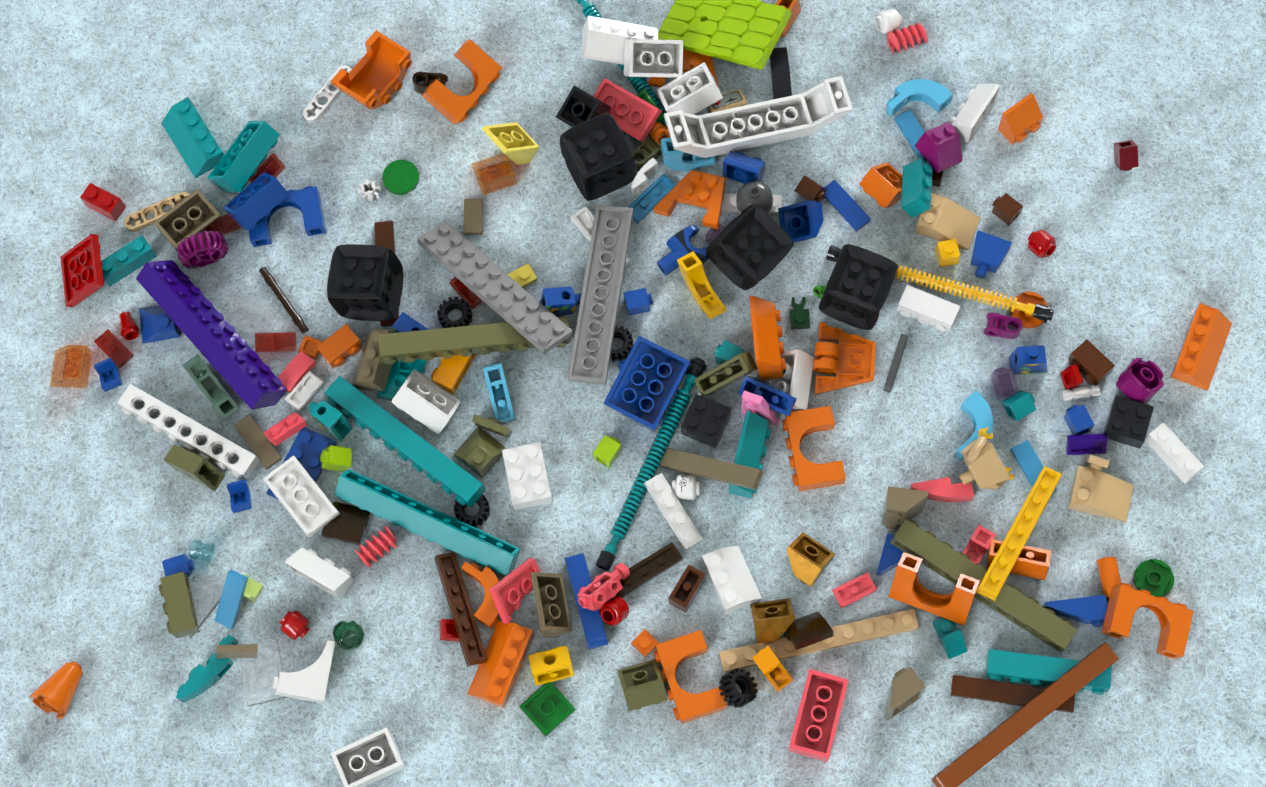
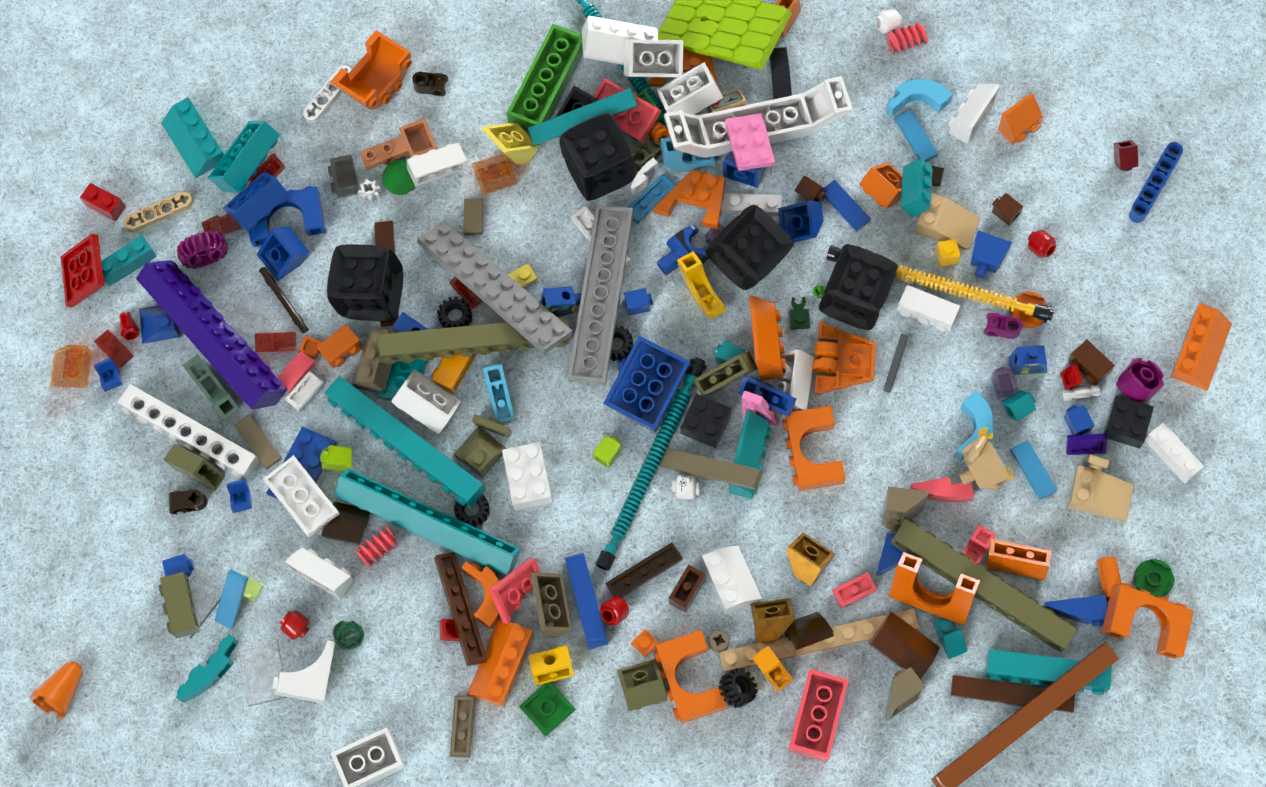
(184, 501): none -> dark brown piece
(187, 218): dark tan slope -> none
(201, 550): clear light blue wheel -> none
(236, 651): dark tan tile -> none
(282, 252): none -> blue slope
(285, 428): coral plate -> none
(330, 419): teal torso -> none
(344, 176): none -> clear smoke brick
(415, 140): none -> nougat plate
(436, 164): none -> white brick
(462, 726): none -> dark tan tile
(483, 70): orange arch -> none
(546, 78): none -> bright green brick
(557, 126): none -> teal tile
(598, 592): coral brick -> none
(673, 511): white plate -> none
(718, 645): none -> dark tan wheel
(749, 142): none -> bright pink plate
(754, 194): dark grey cylinder -> none
(904, 645): none -> reddish brown slope
(941, 147): magenta slope -> none
(1019, 533): yellow tile -> none
(1159, 175): none -> blue beam

